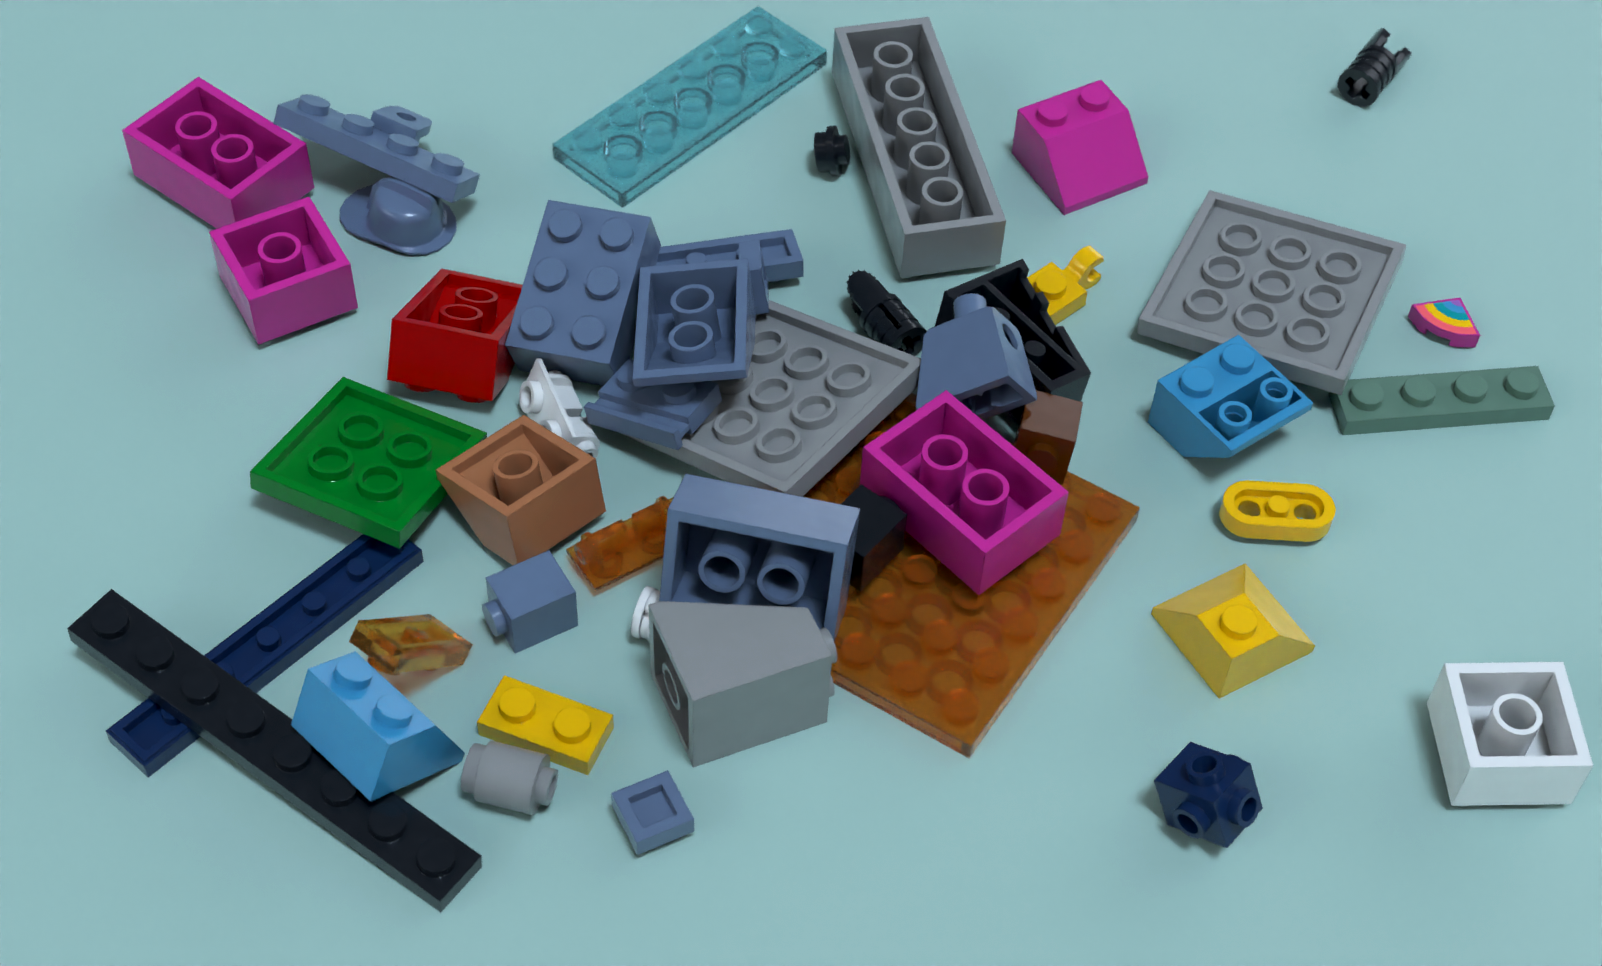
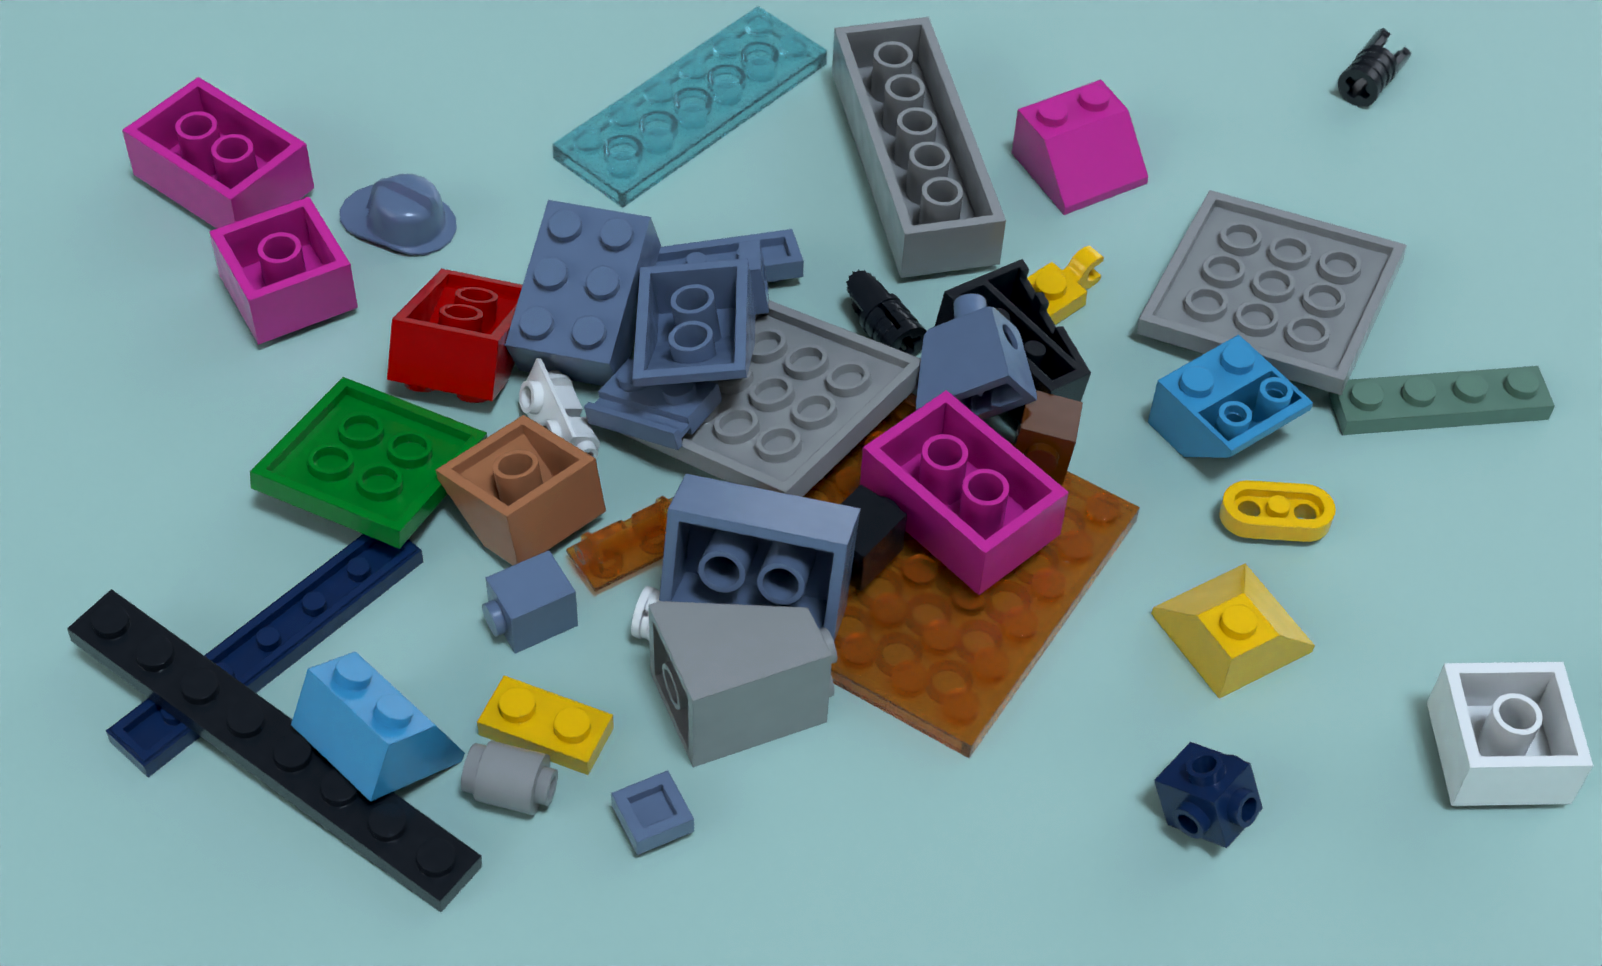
(384, 143): sand blue plate -> none
(409, 644): clear orange plate -> none
(831, 150): black plate -> none
(1447, 320): tile -> none

